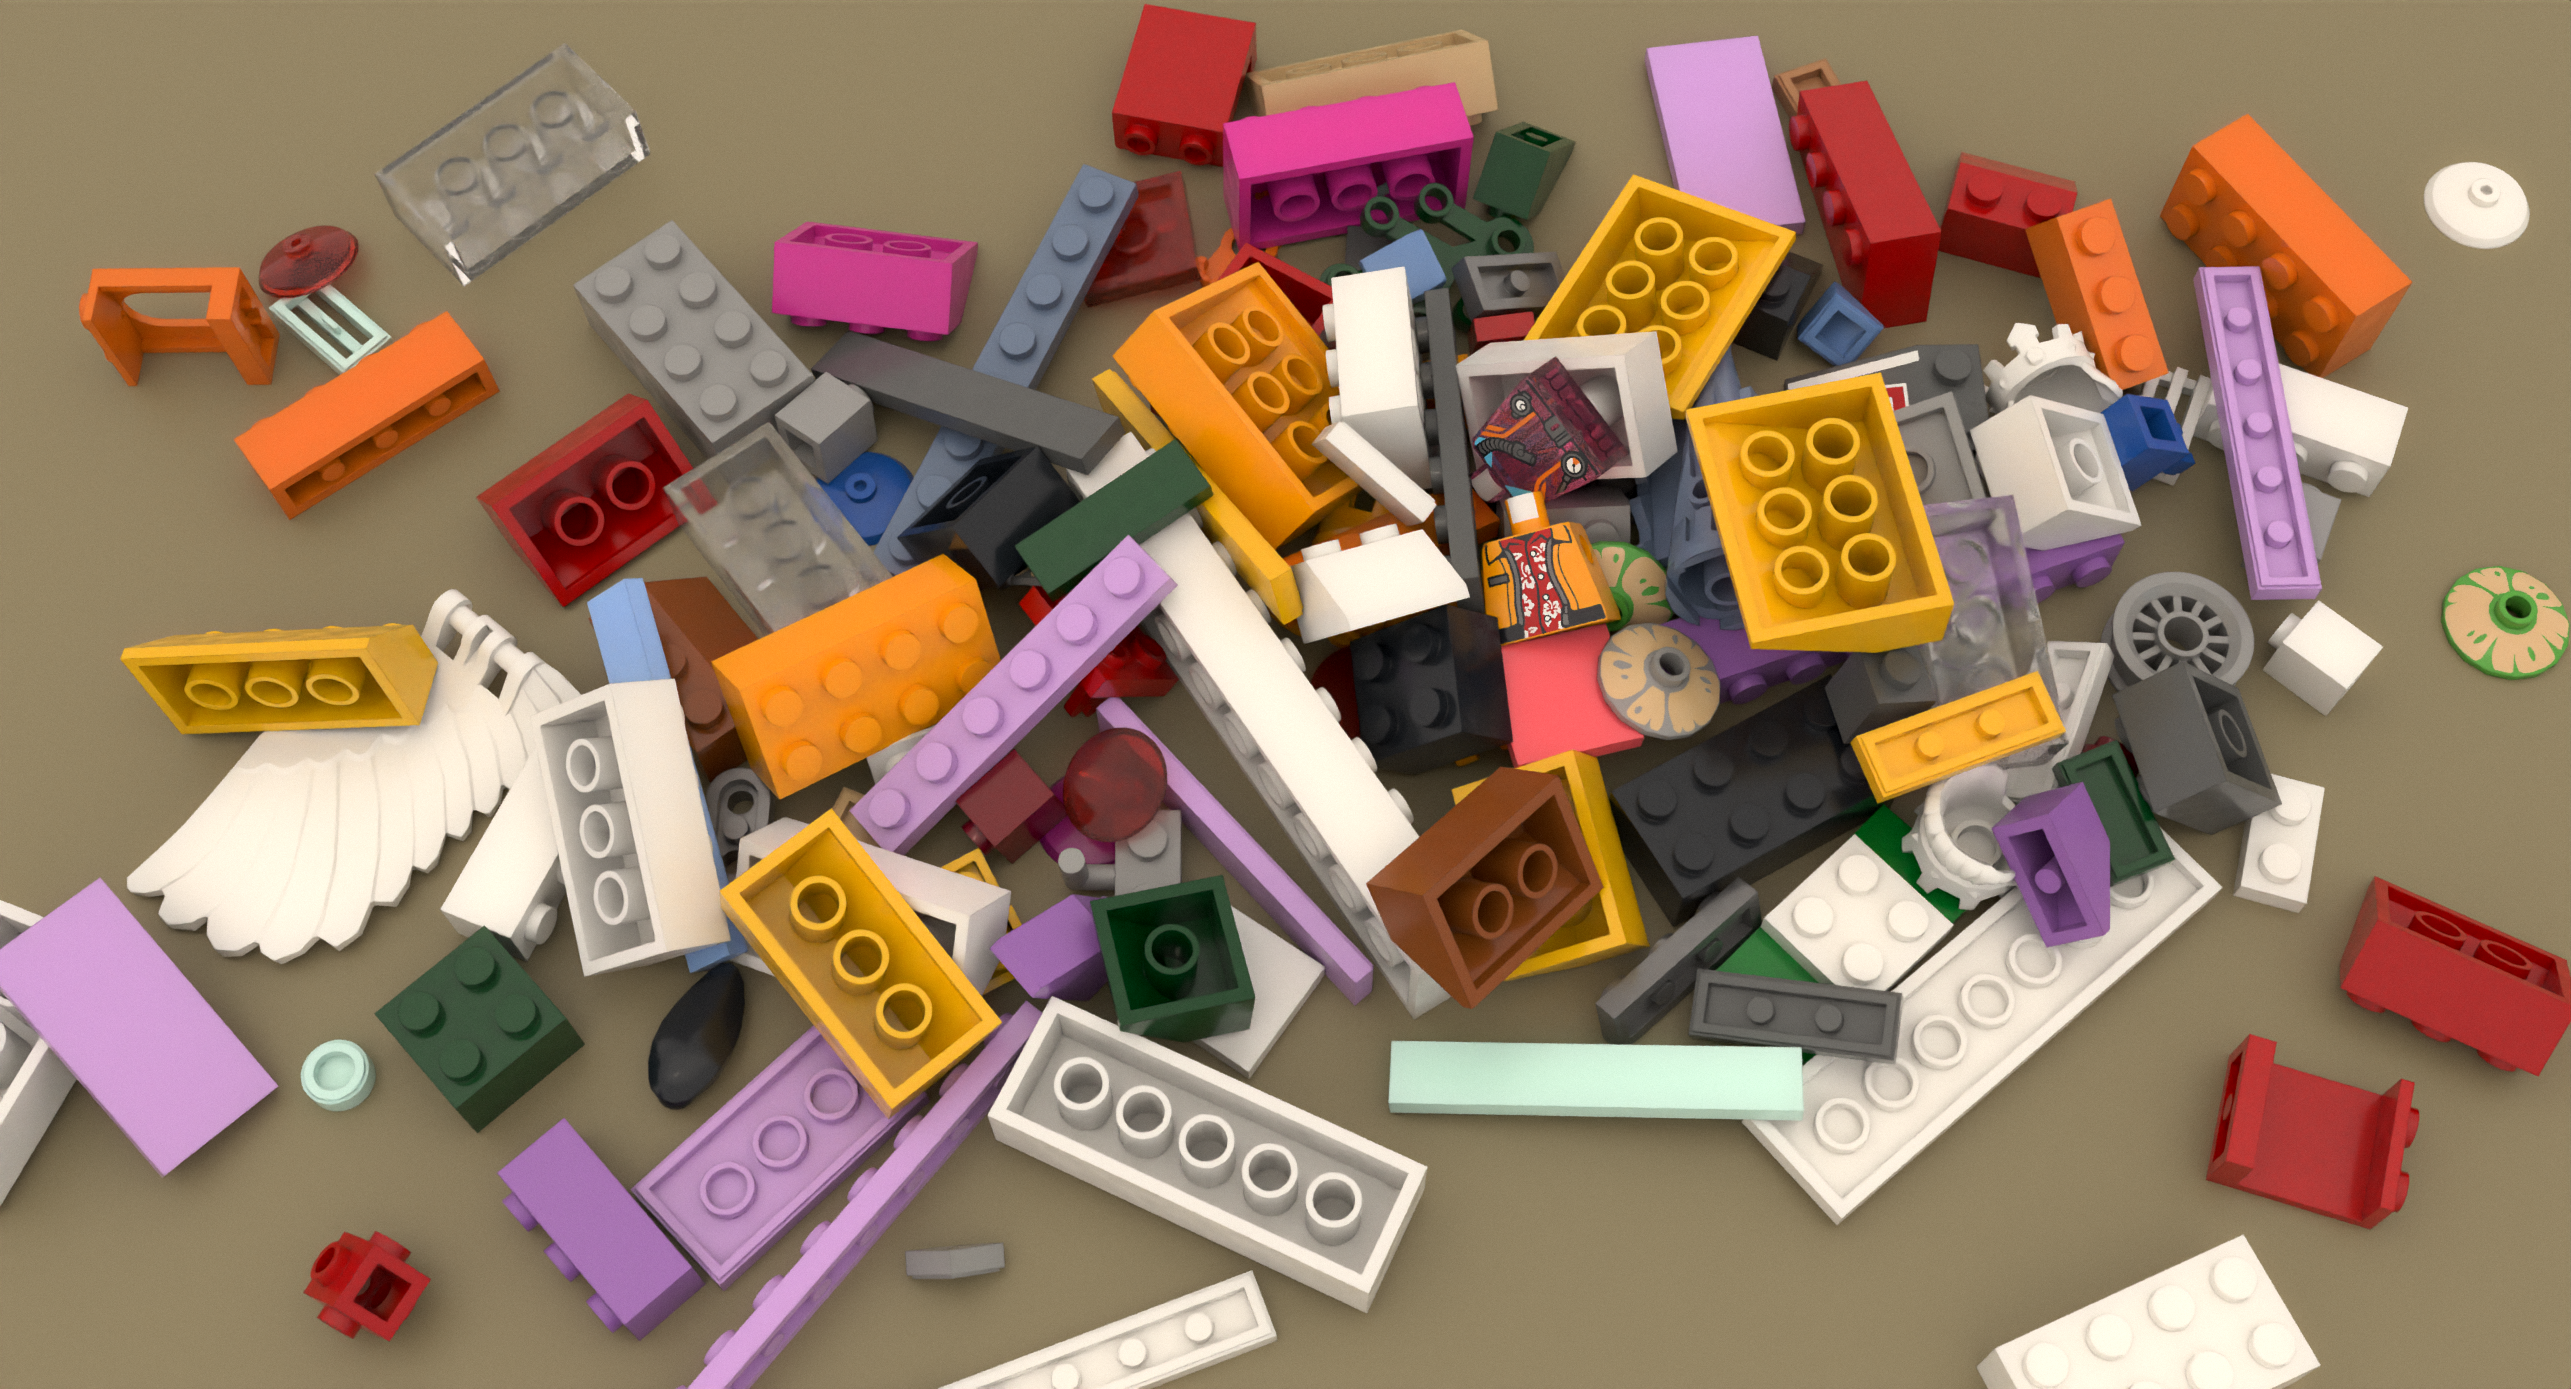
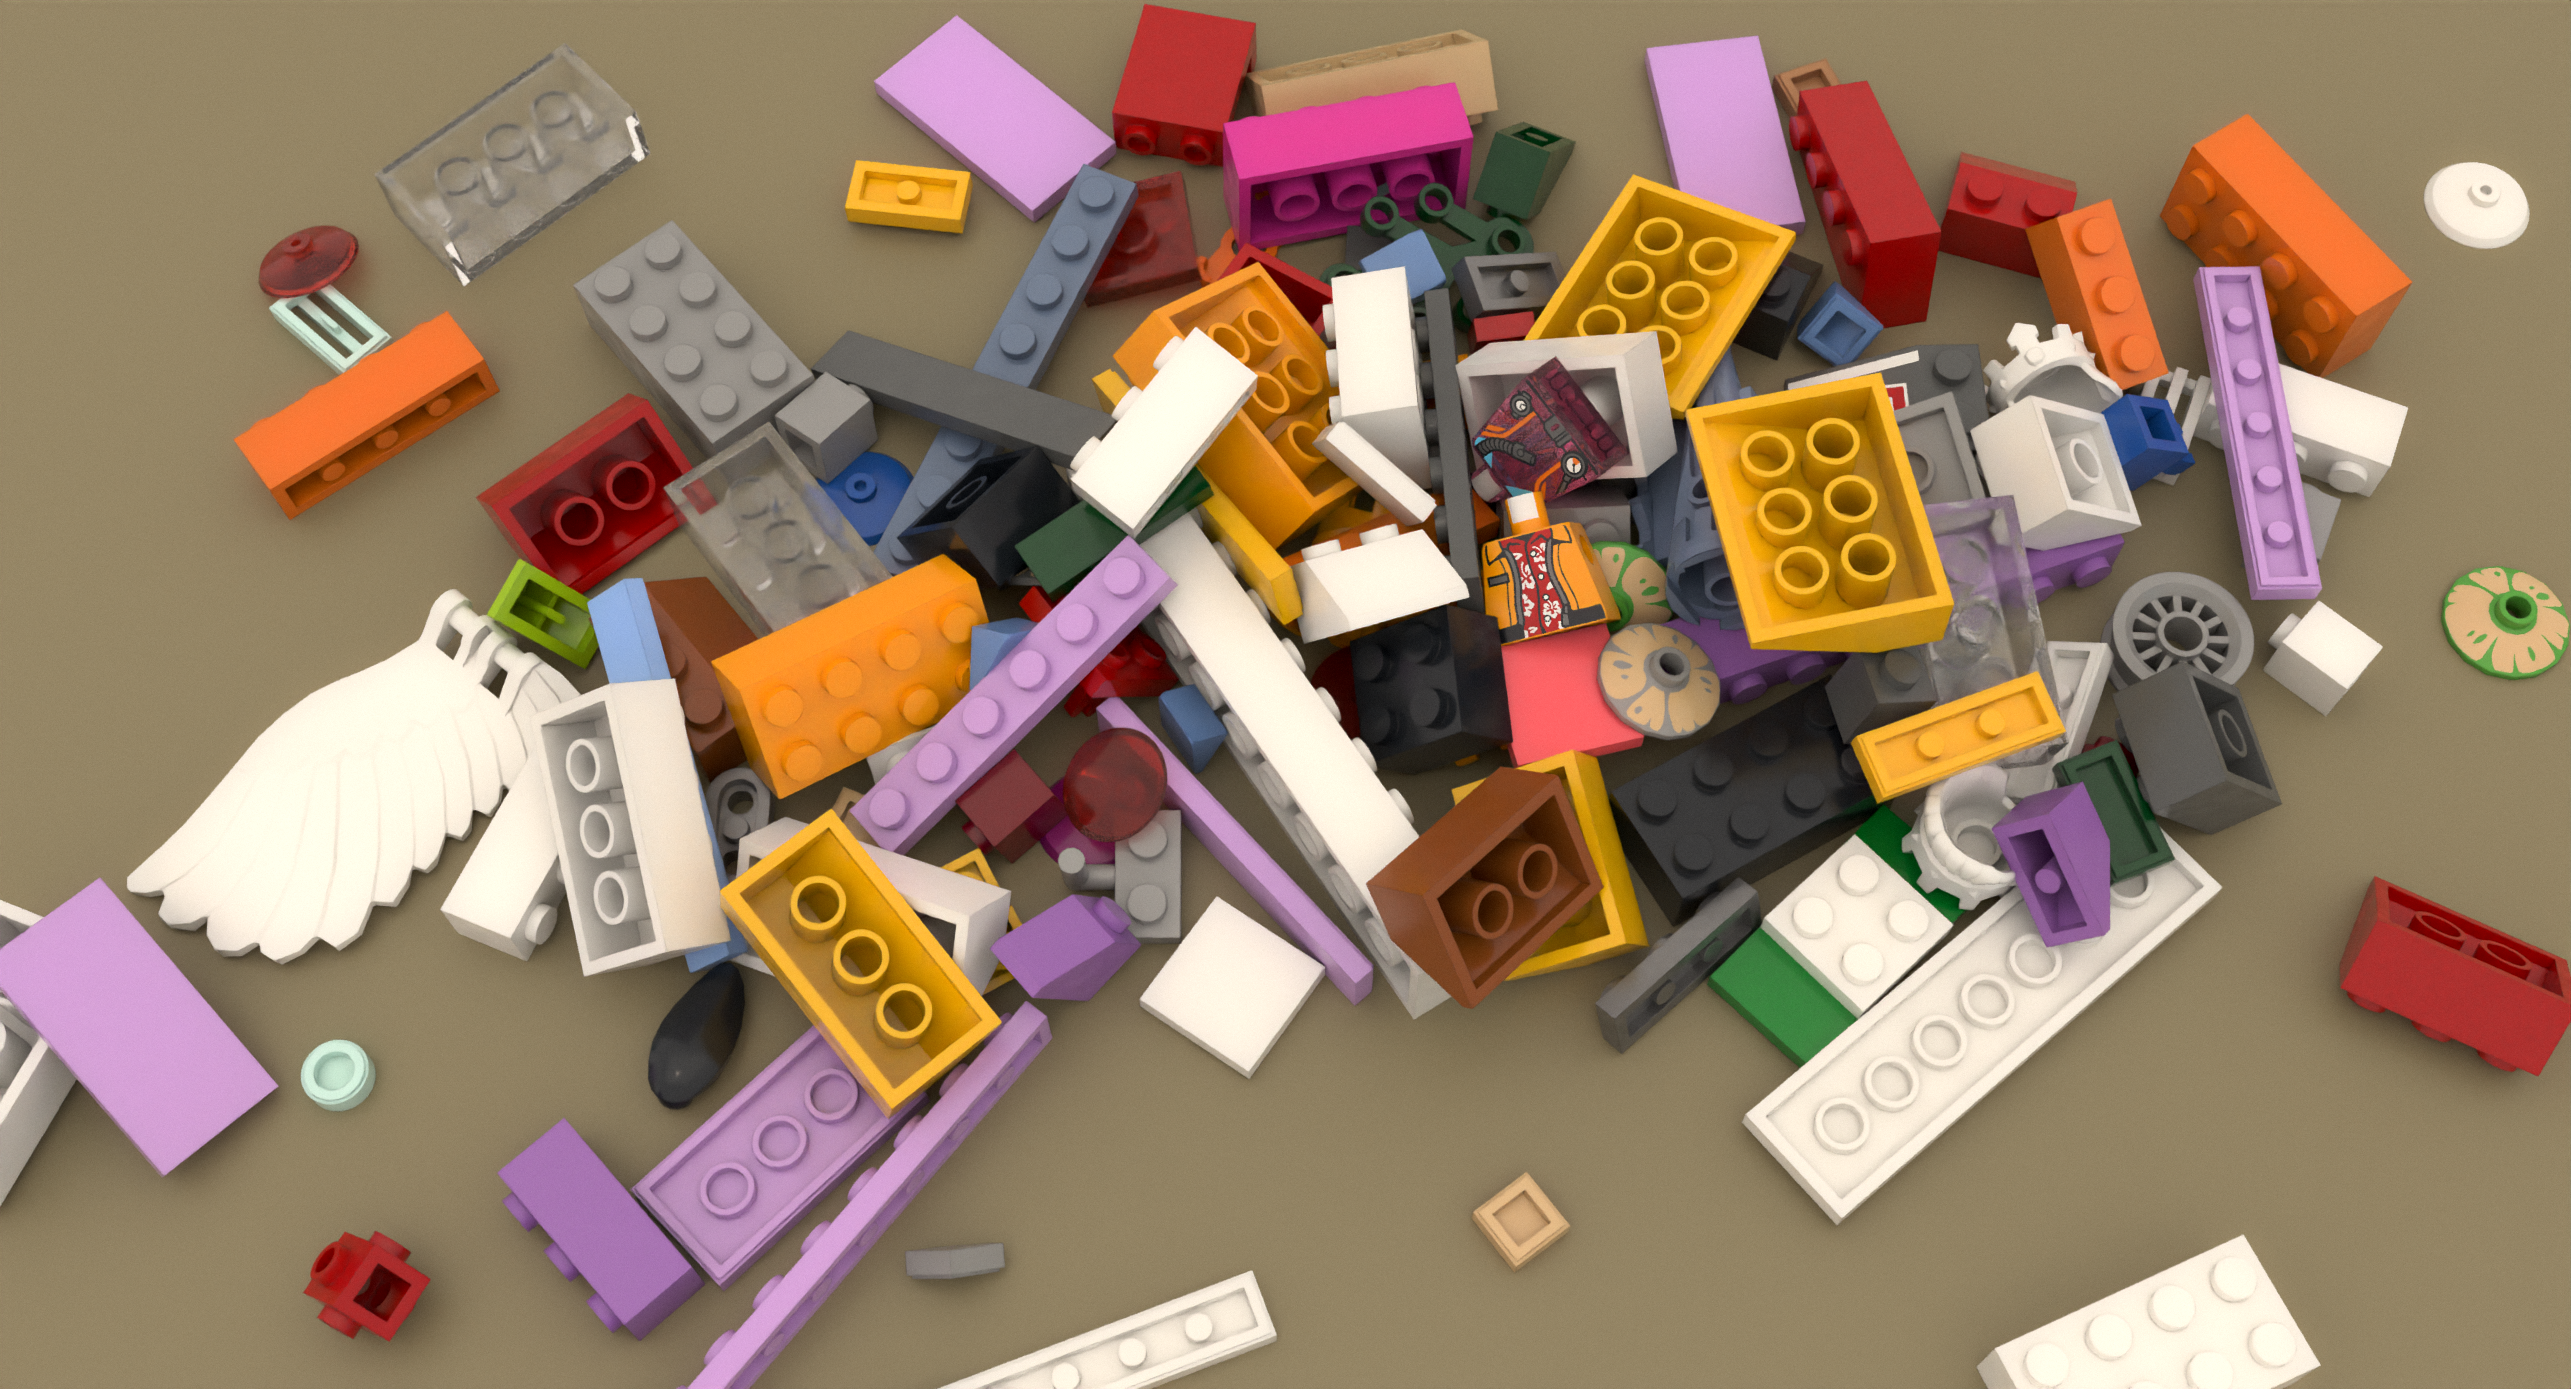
(232, 324): orange panel -> none
(287, 678): yellow slope -> none
(480, 1028): dark green brick -> none
(546, 613): none -> lime slope
(872, 279): dark pink slope -> none
(909, 196): none -> yellow plate
(992, 643): none -> medium blue slope
(994, 117): none -> lavender tile
(1162, 430): none -> white brick
(1175, 961): dark green slope -> none
(1191, 725): none -> medium blue slope
(1208, 1153): white brick -> none
(1520, 1222): none -> tan tile
(1596, 1080): light aqua tile -> none
(1796, 1014): dark grey tile -> none
(2281, 848): white plate -> none
(2311, 1138): red panel -> none

